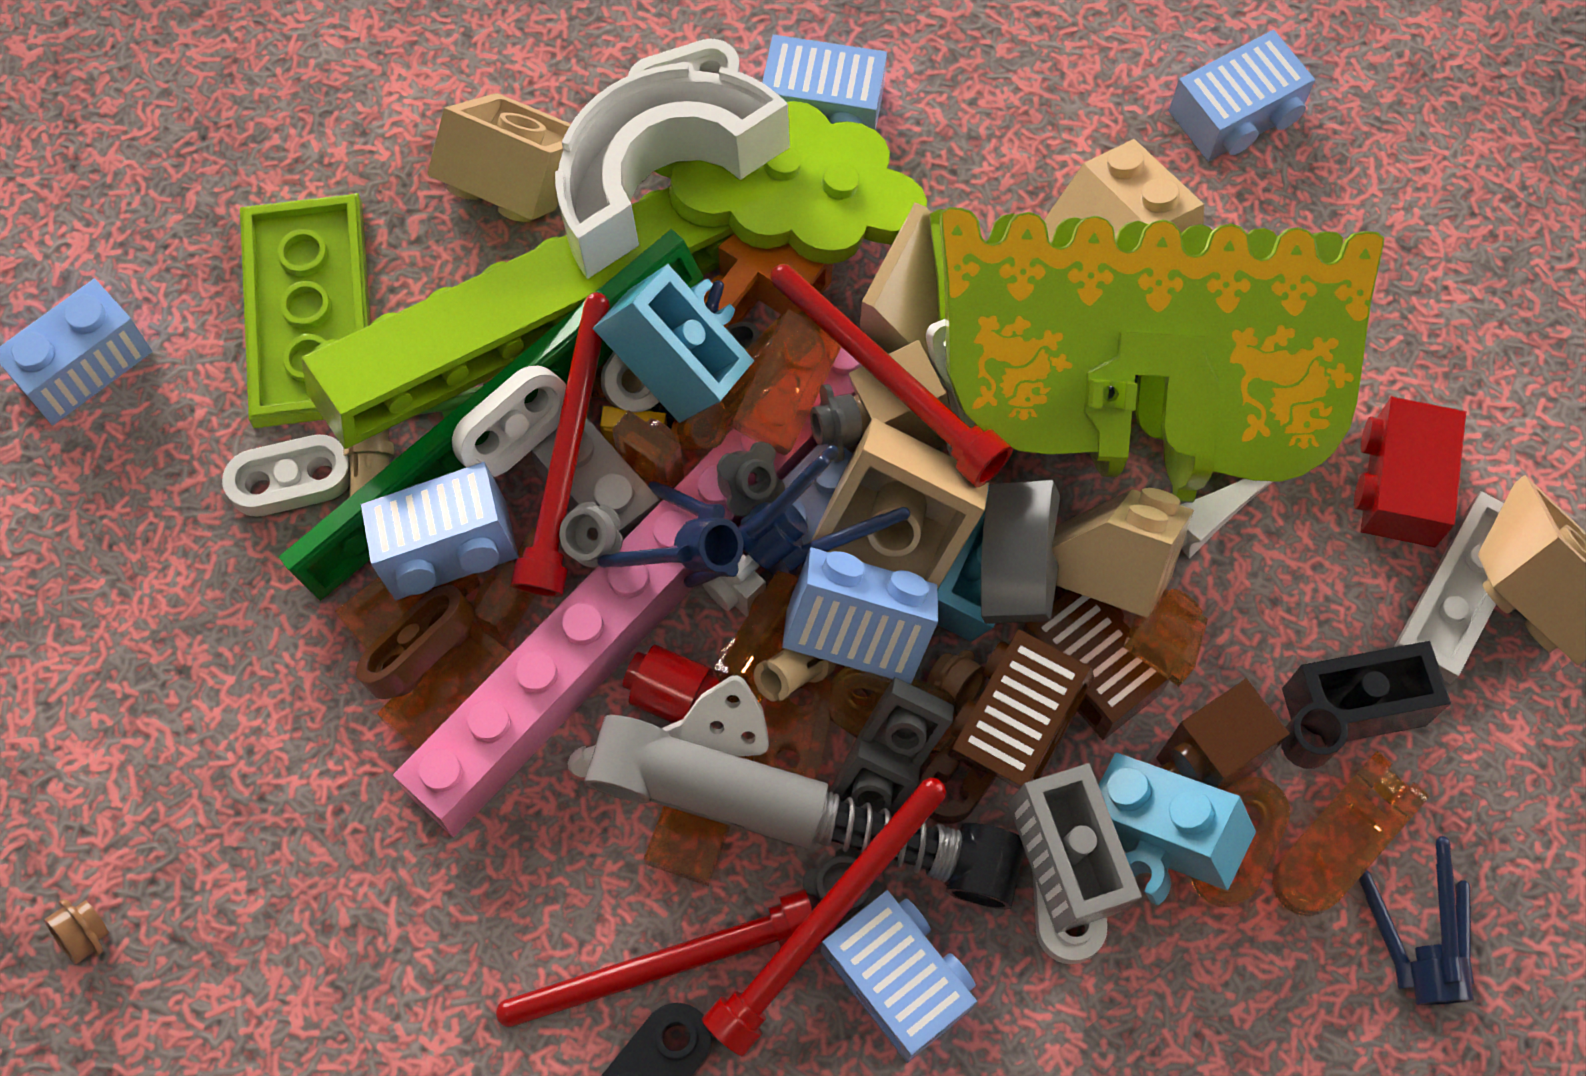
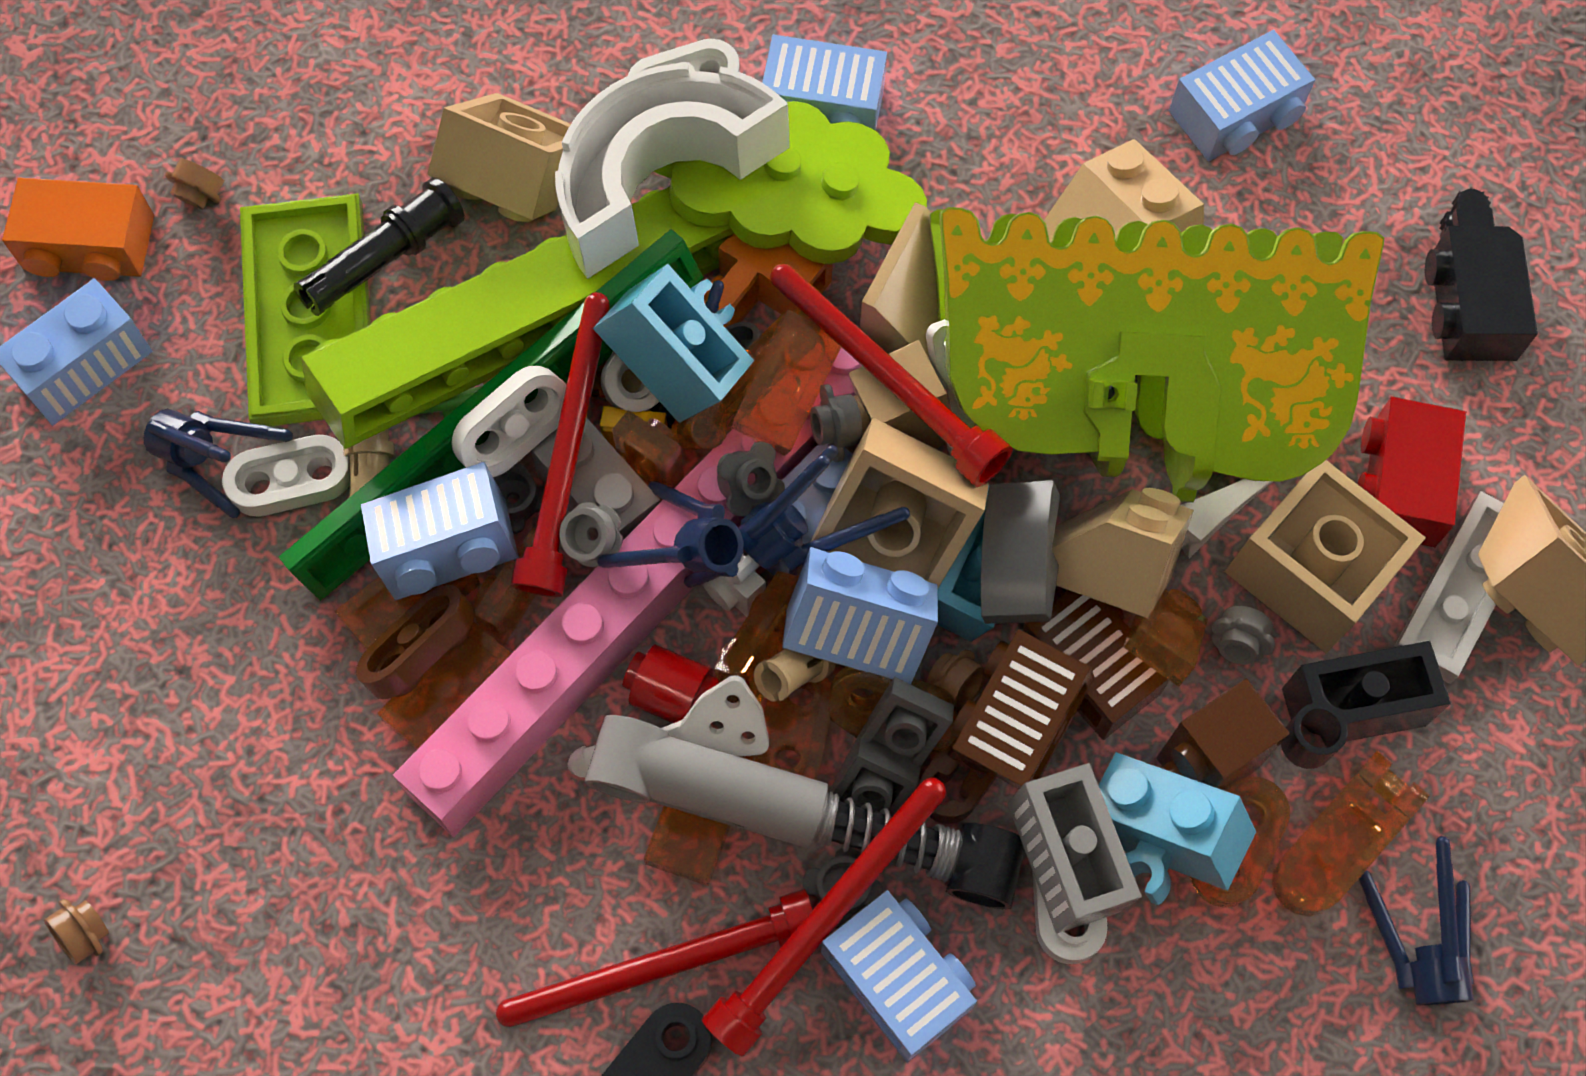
(78, 228): none -> orange brick
(188, 442): none -> dark blue plant
(194, 184): none -> medium nougat plate
(400, 232): none -> black pin
(530, 495): none -> dark grey plate
(1243, 635): none -> light grey plate
(1324, 555): none -> tan slope
(1480, 285): none -> black hinge

